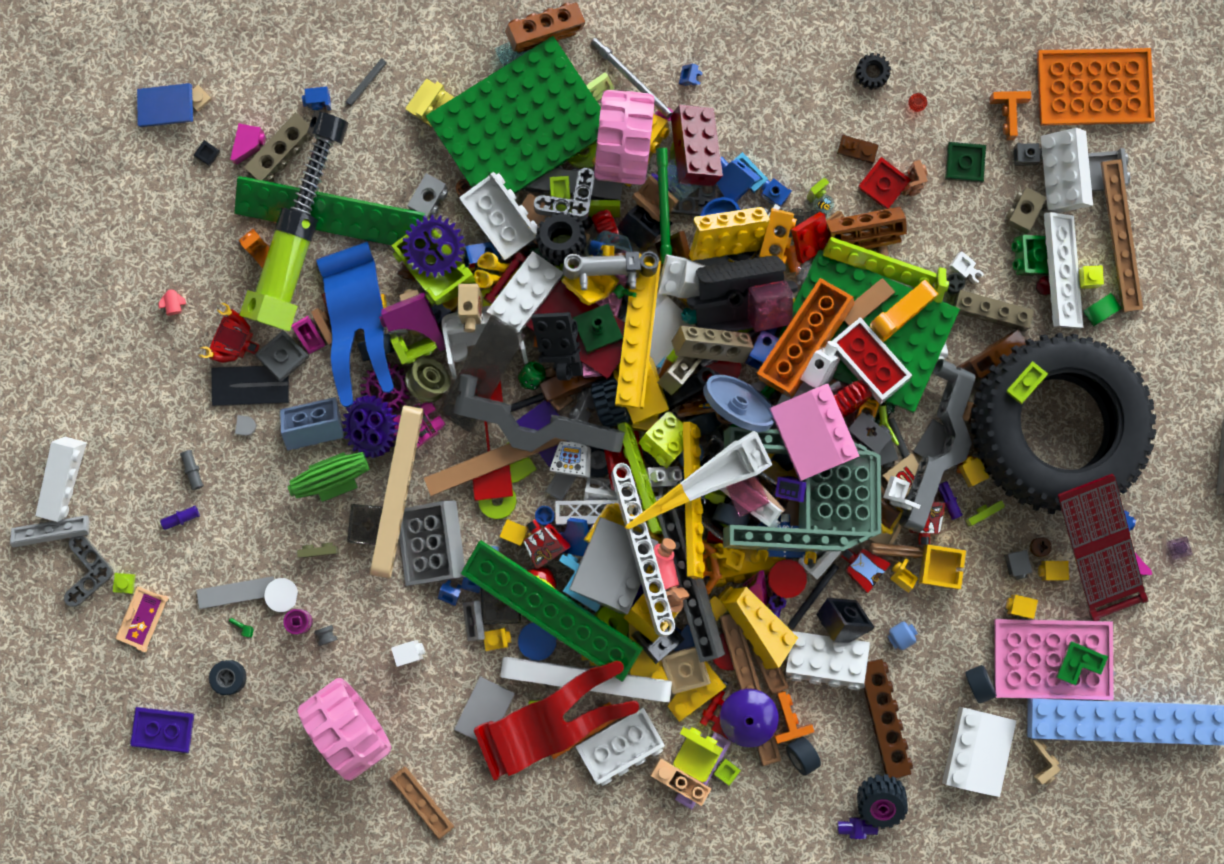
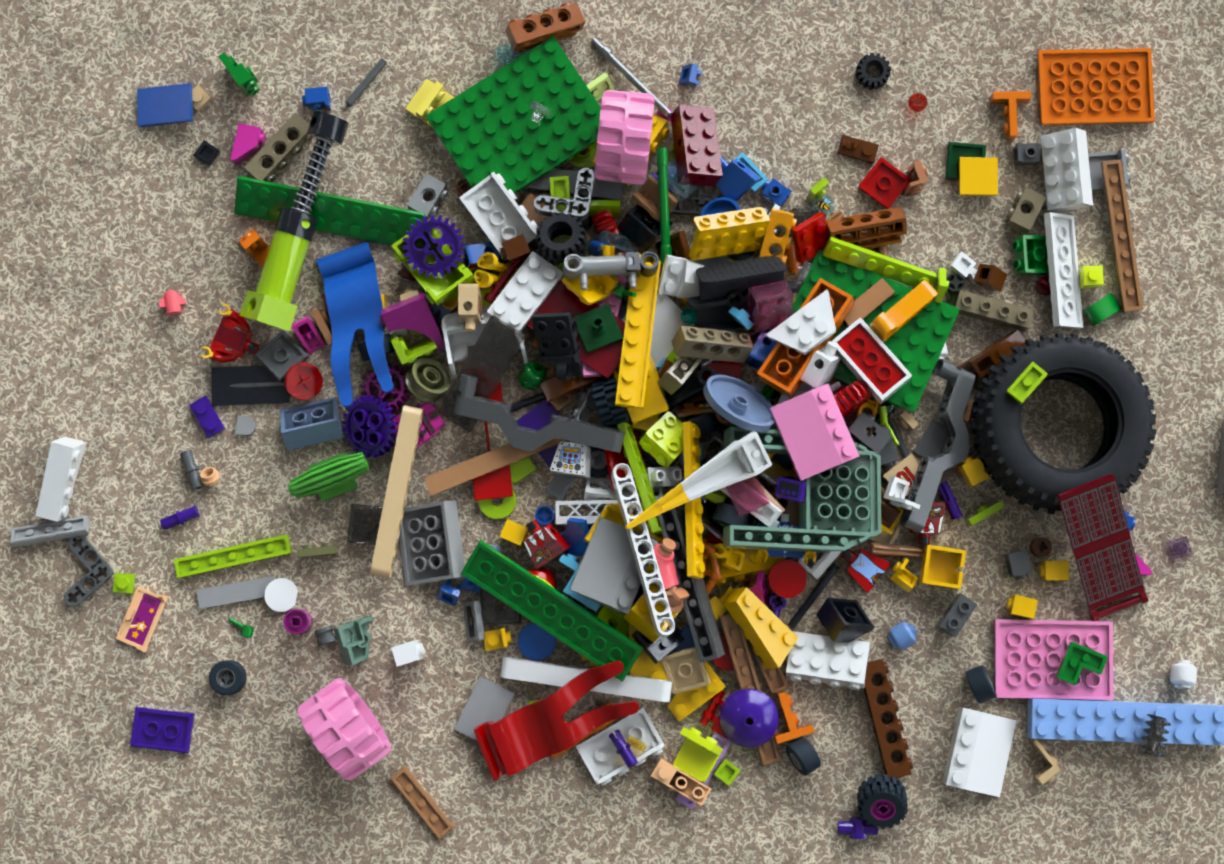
(207, 416): none -> dark purple plate
(210, 476): none -> light nougat plate
(232, 556): none -> lime plate
(242, 75): none -> green plate
(303, 381): none -> red tile
(354, 640): none -> sand green slope
(514, 248): none -> reddish brown brick
(539, 111): none -> clear tile
(623, 749): none -> dark purple axle
(636, 743): none -> clear yellow tile
(741, 317): none -> medium azure plate
(807, 326): none -> white wing
(907, 421): none -> tan plate
(956, 615): none -> dark grey brick
(978, 176): none -> yellow tile
(990, 277): none -> reddish brown brick
(1155, 736): none -> clear smoke piece
(1183, 674): none -> white head

